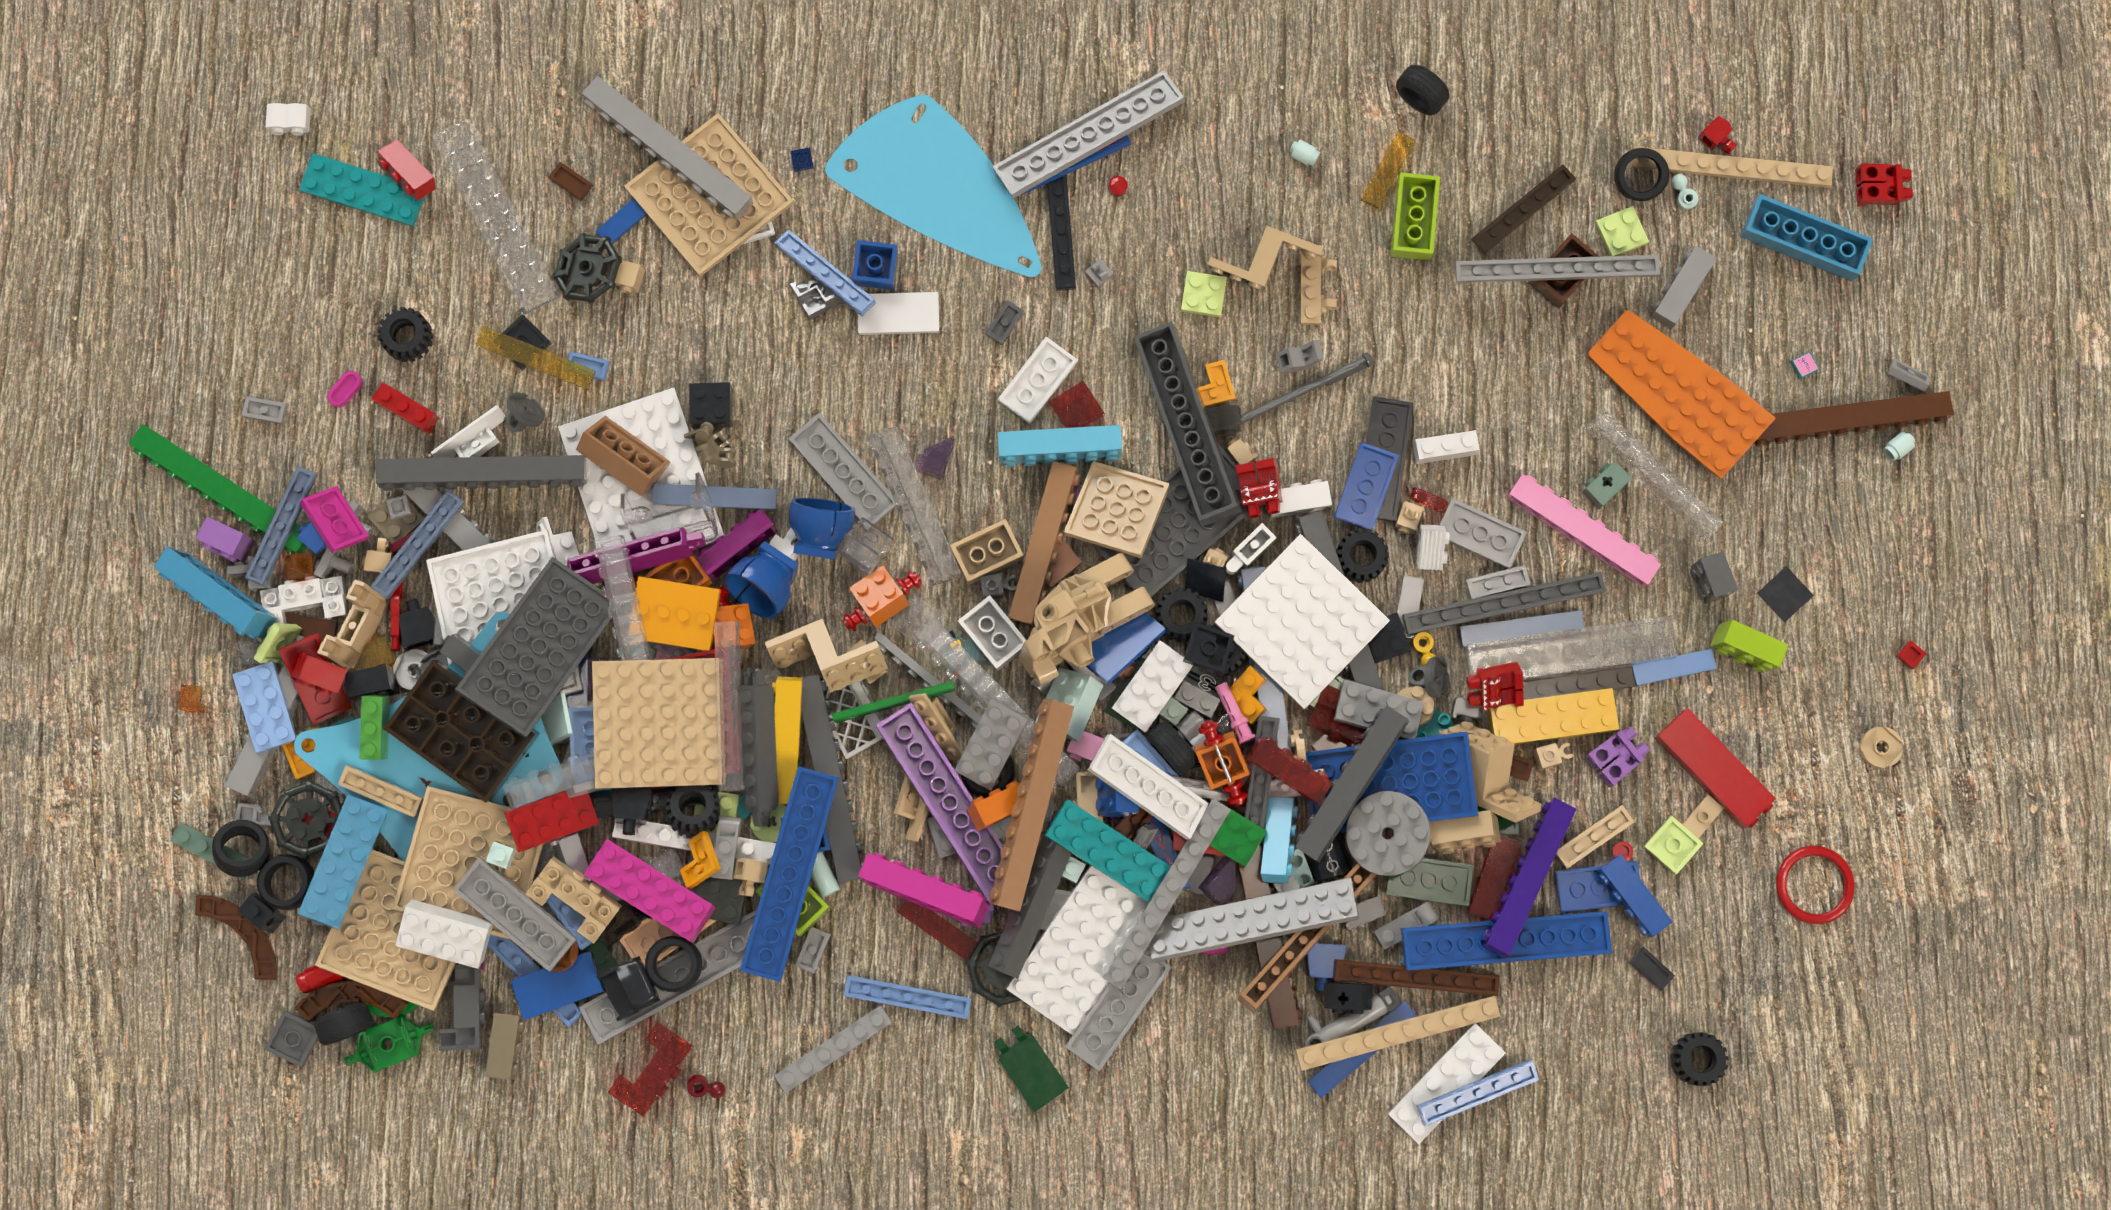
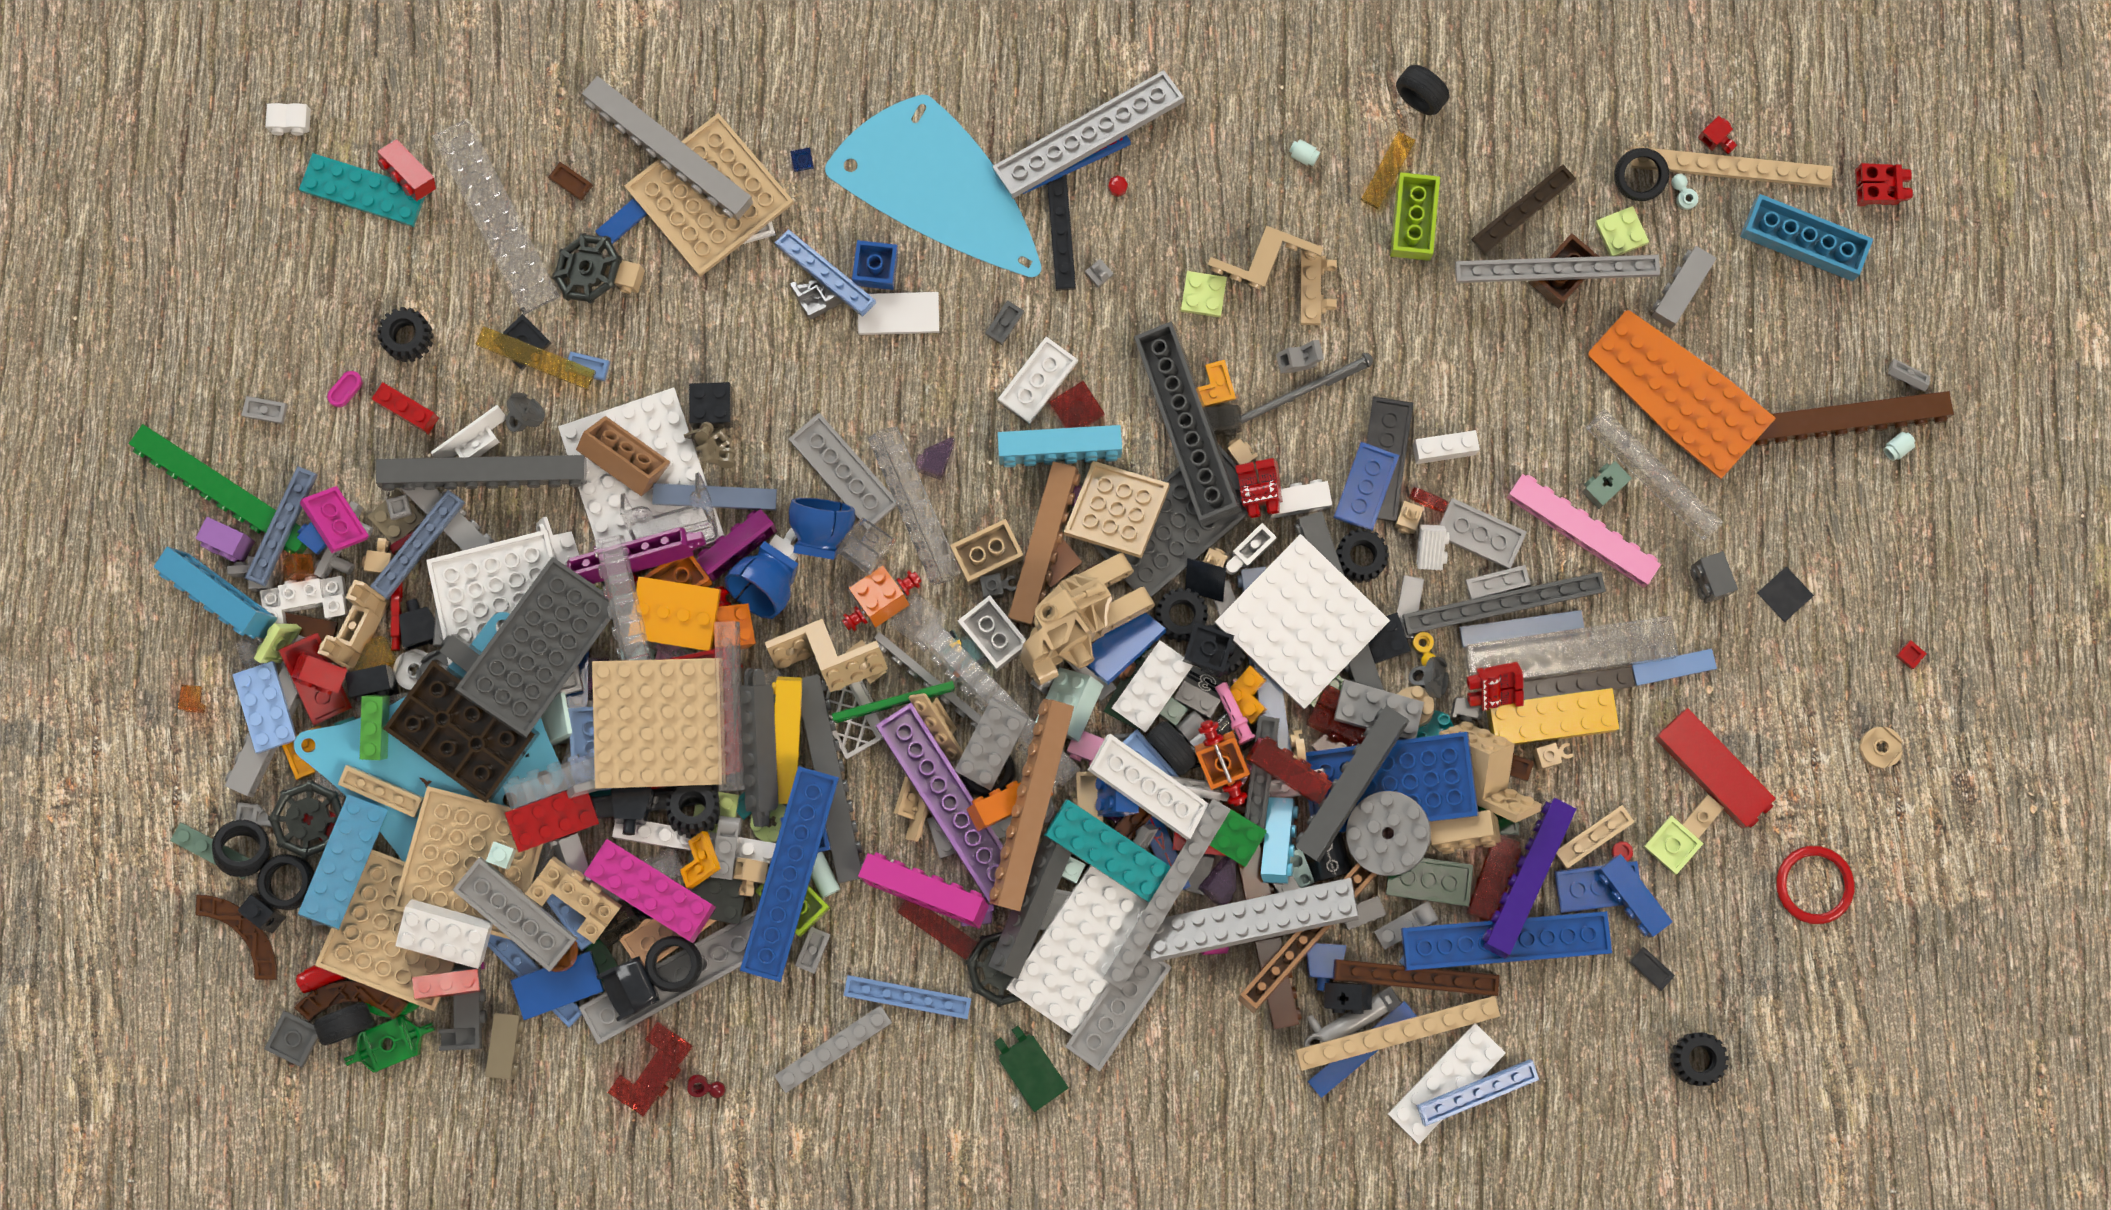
(446, 984): none -> brick
(1625, 756): medium lavender hips -> none
(1749, 646): lime brick -> none
(1804, 365): bright pink tile -> none

